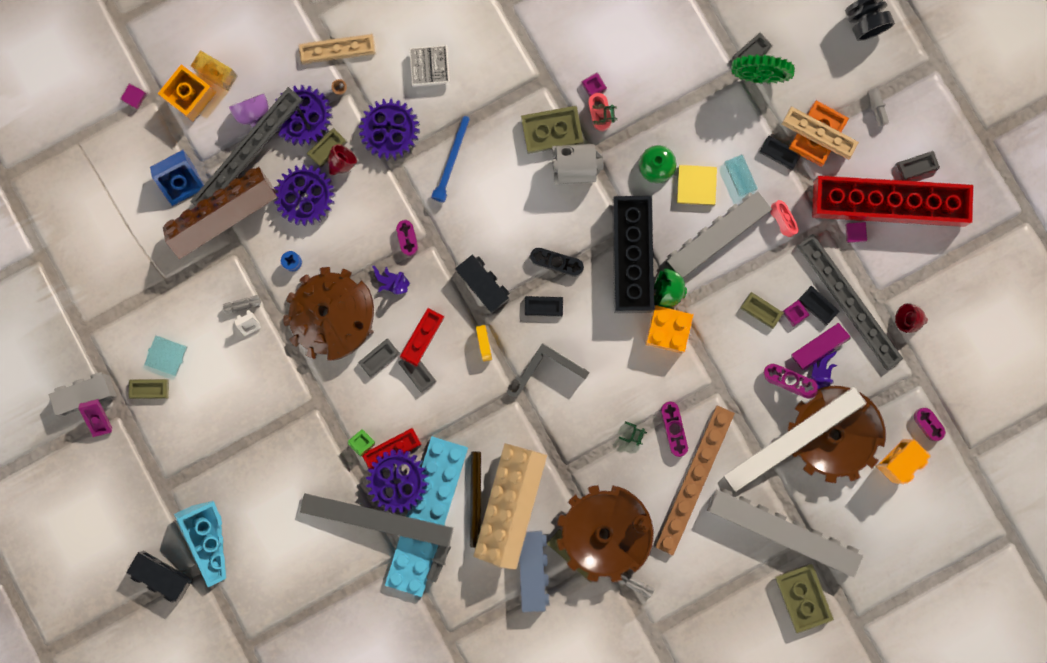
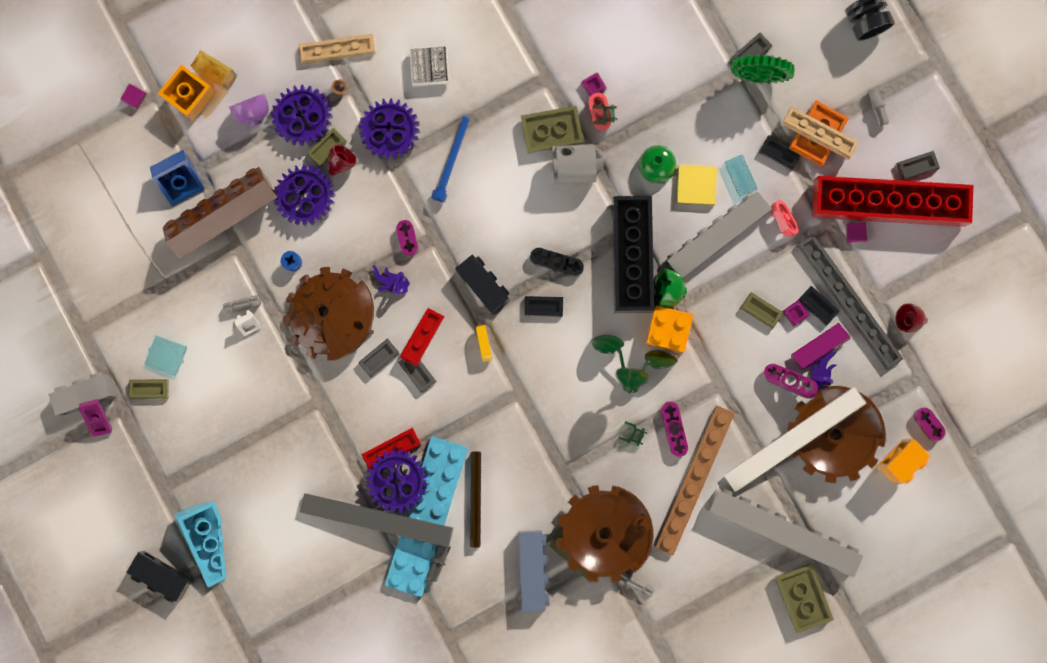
(251, 144): dark grey tile -> none
(361, 442): bright green plate -> none
(510, 506): tan brick -> none
(582, 372): dark grey hinge -> none
(632, 378): none -> dark green plant

